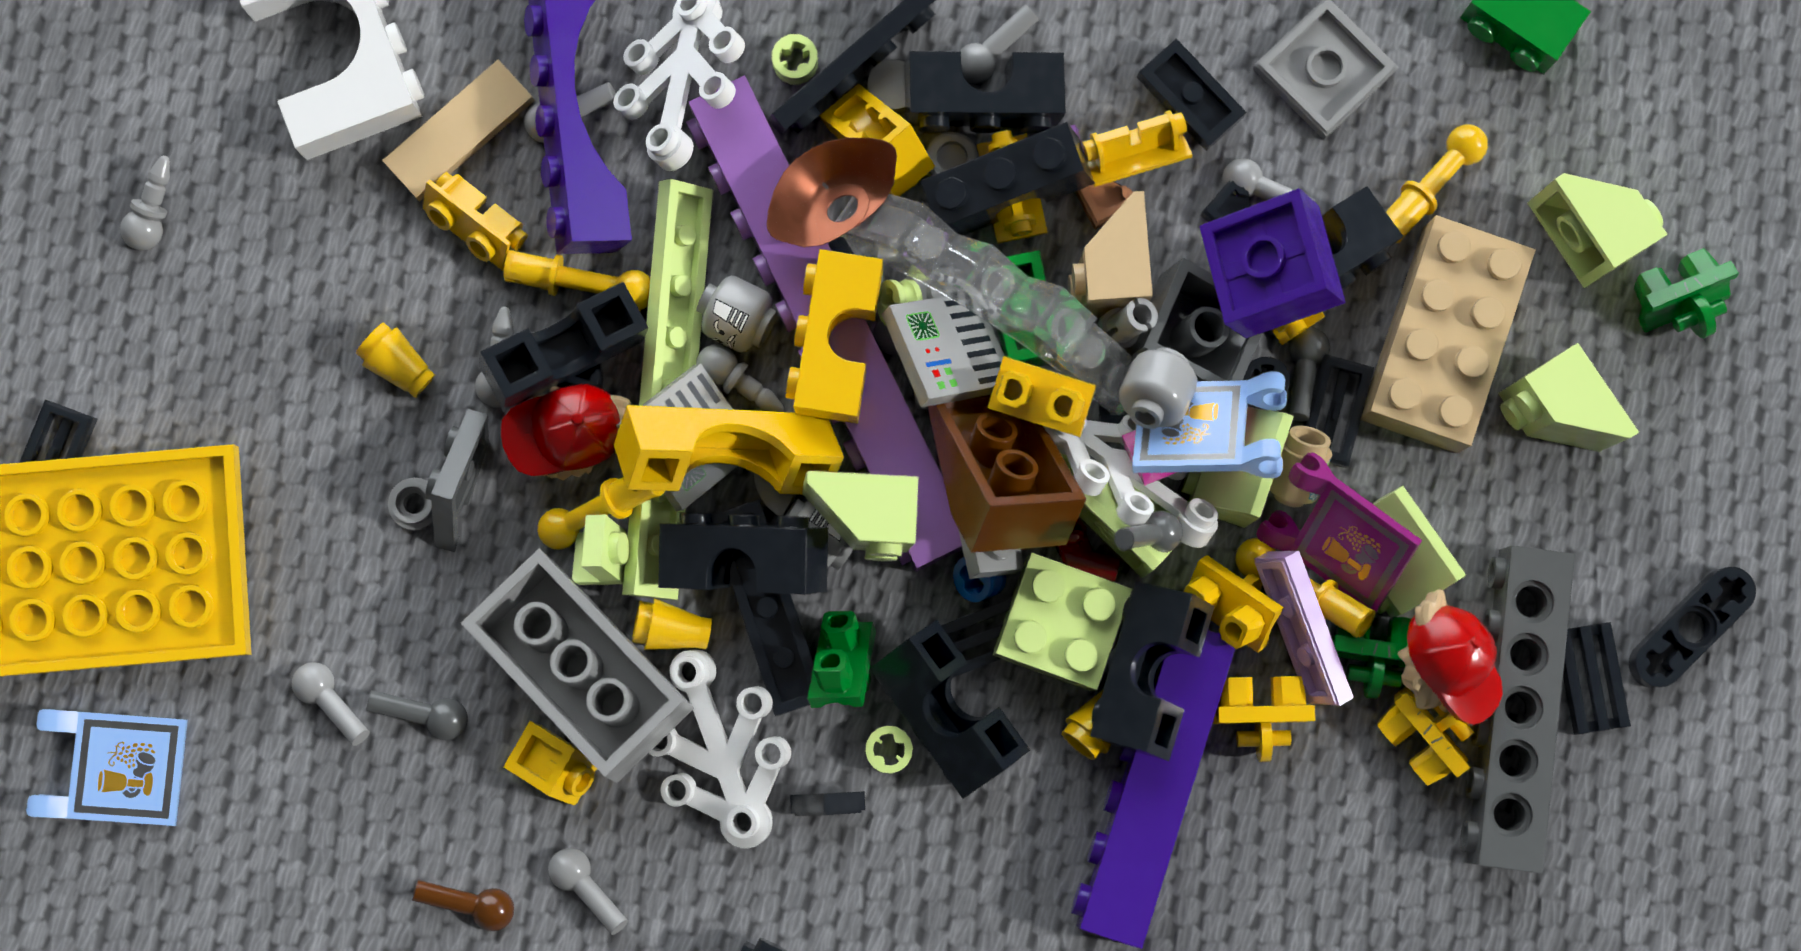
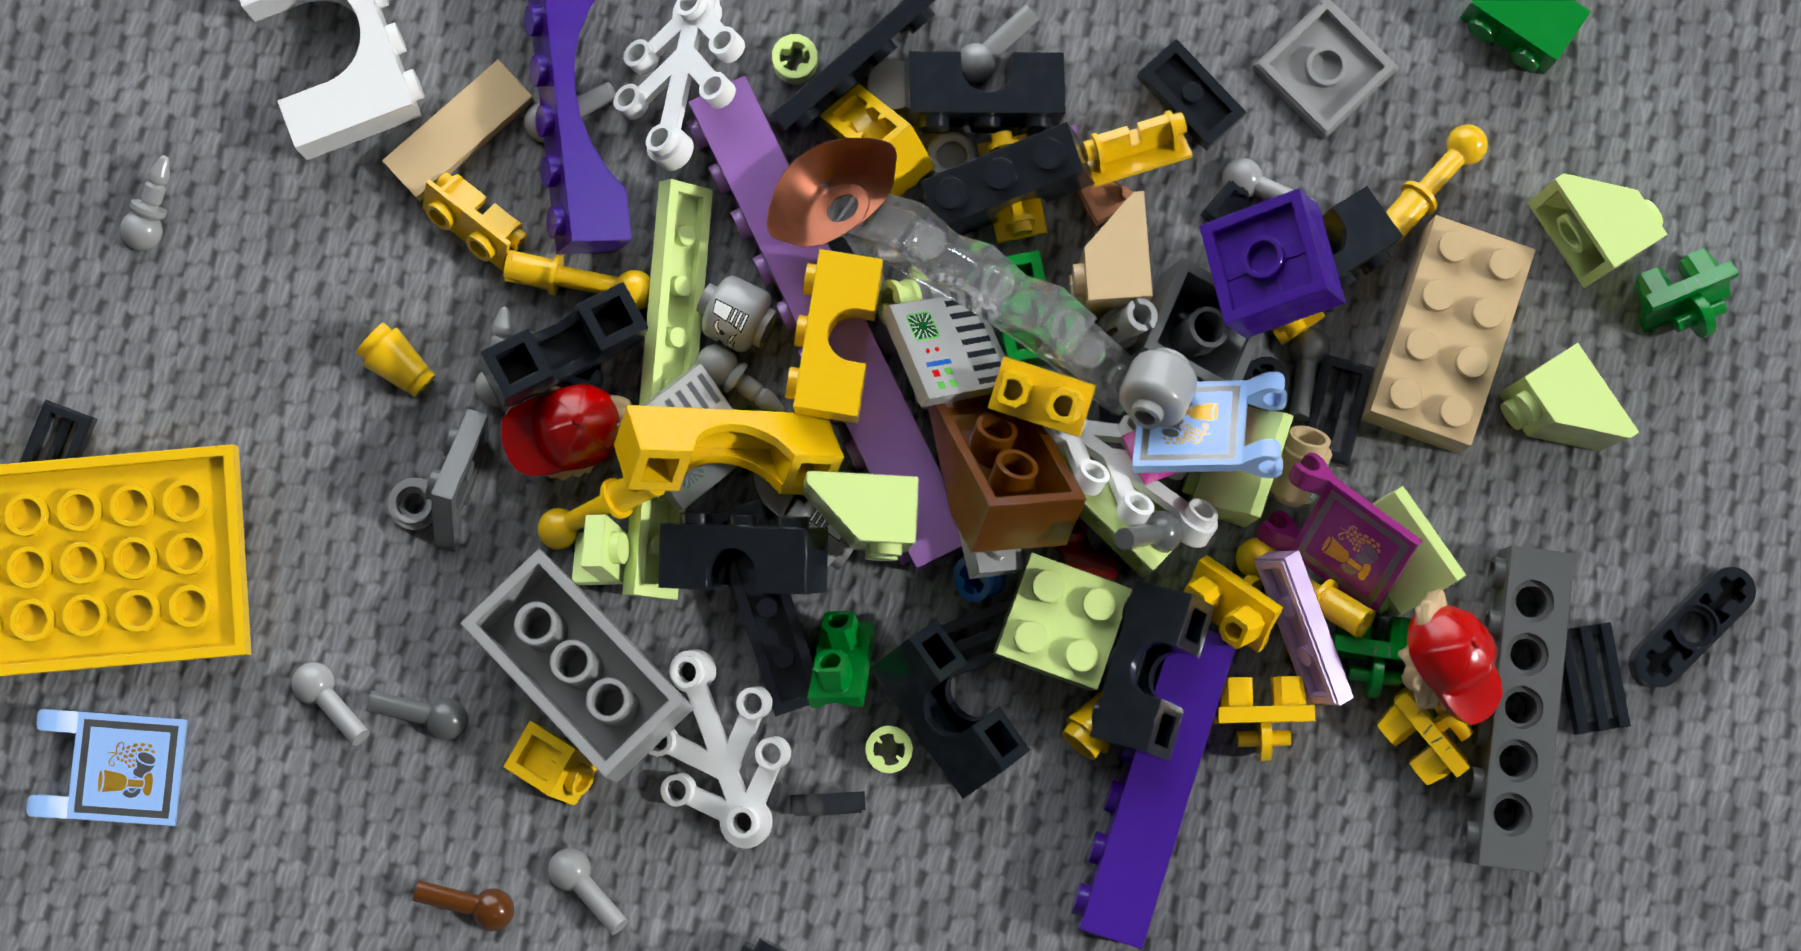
(669, 627): yellow cone -> none

